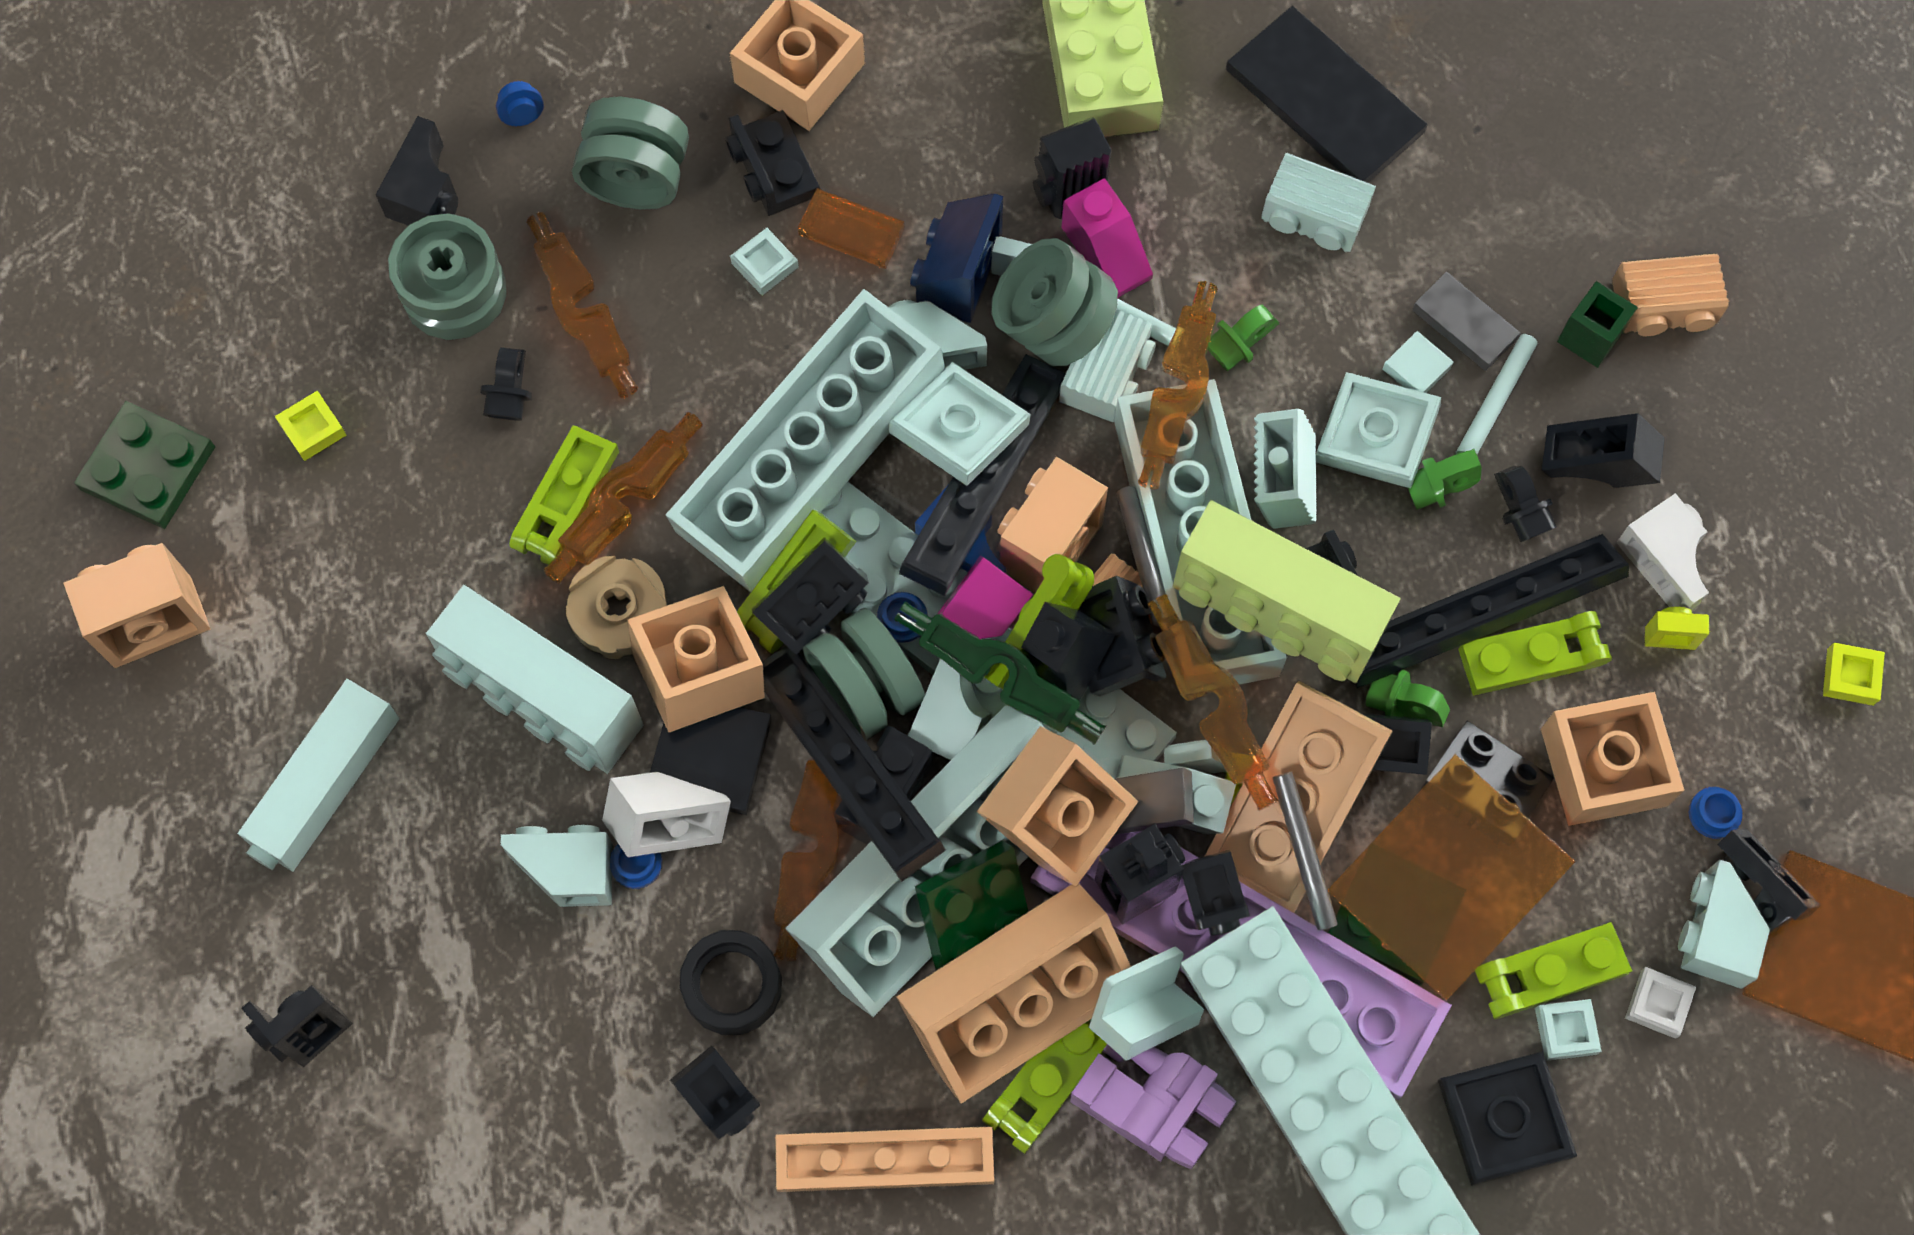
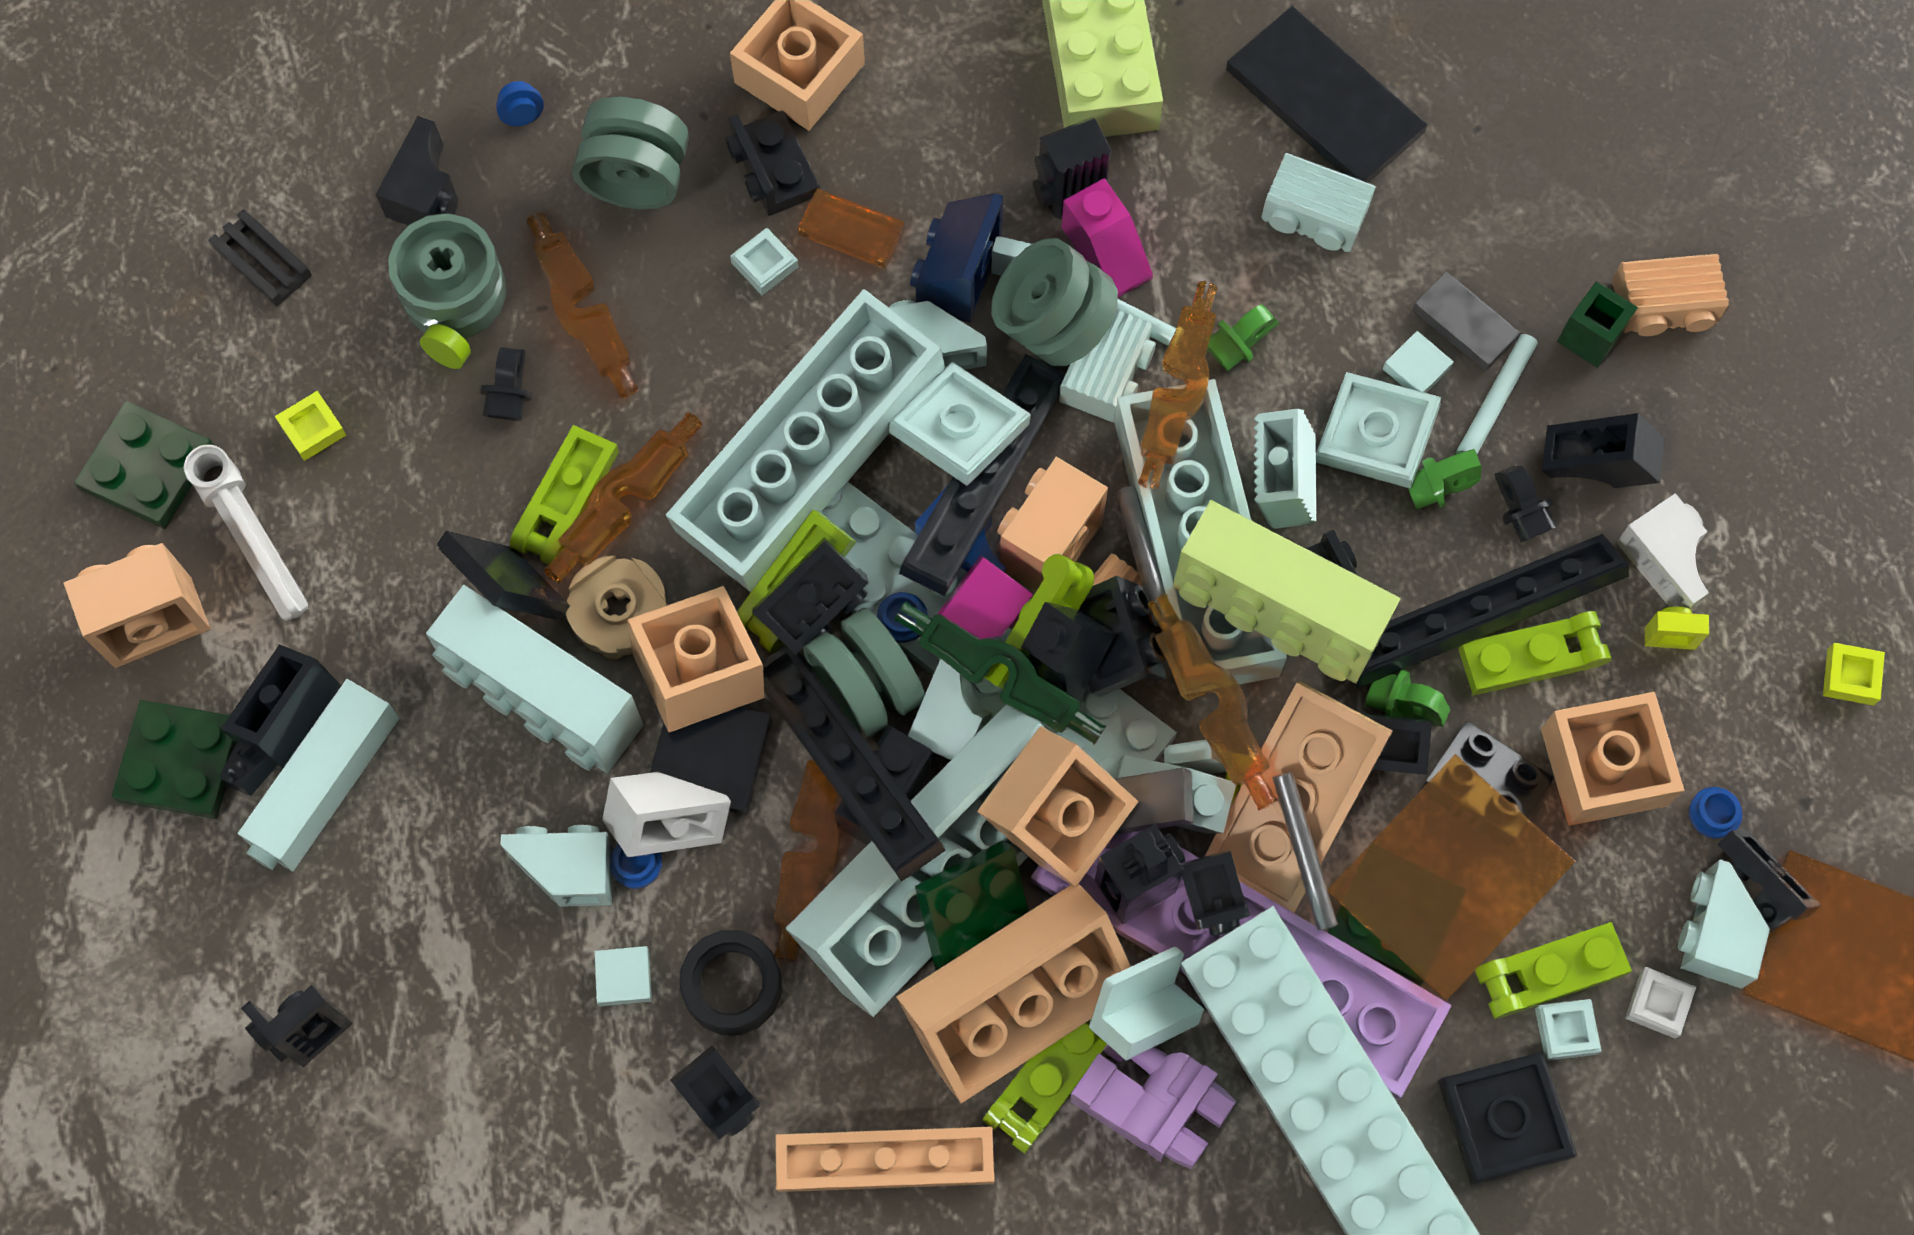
(174, 760): none -> dark green plate
(227, 497): none -> white axle
(235, 233): none -> black tile
(275, 717): none -> black hinge
(445, 346): none -> lime tile
(502, 576): none -> black tile
(623, 976): none -> light aqua tile

